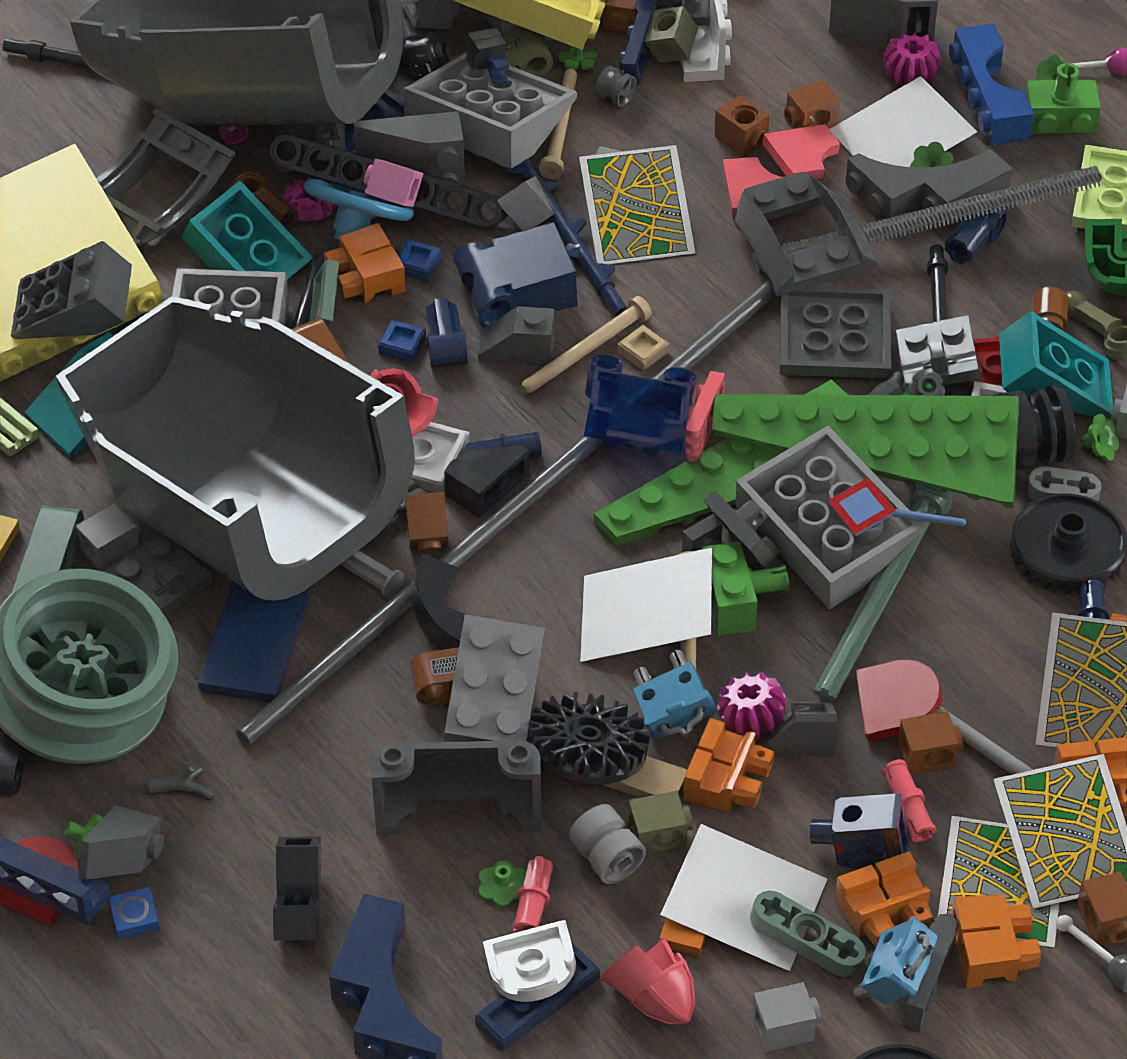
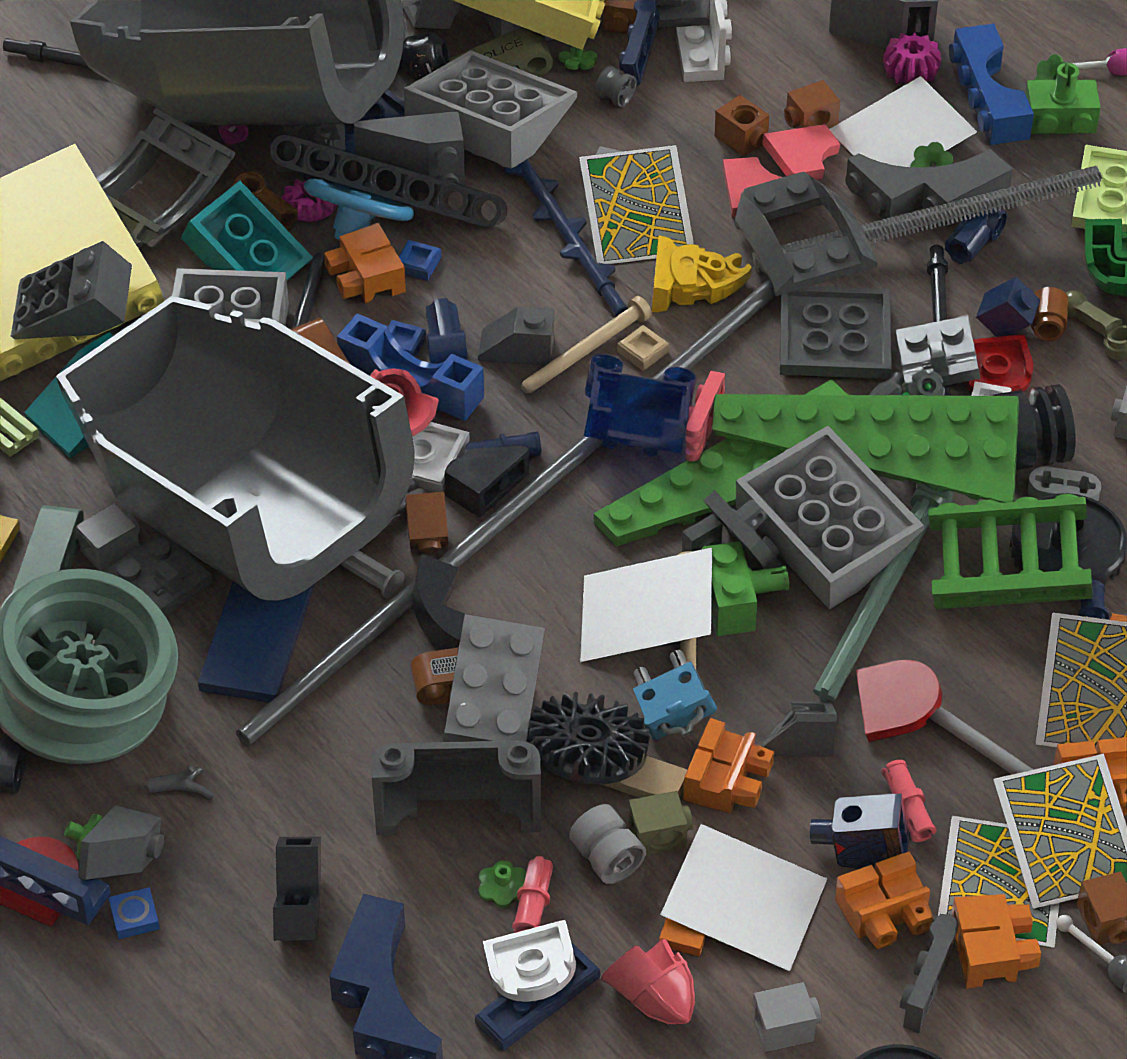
(324, 292): sand green tile -> none
(392, 182): bright pink brick -> none
(454, 382): none -> blue arch
(487, 51): pearl dark grey piece -> none
(518, 271): piece -> none
(527, 204): light grey slope -> none
(552, 166): tan bar -> none
(671, 34): olive brick -> none
(694, 274): none -> yellow piece
(752, 704): dark pink gear -> none
(812, 950): sand green beam -> none
(866, 506): piece -> none
(898, 962): dark azure piece -> none
(929, 742): dark orange brick -> none
(1008, 308): none -> dark blue brick
(1031, 583): none -> bright green fence
(1043, 355): teal slope -> none
(1102, 438): bright green plant -> none

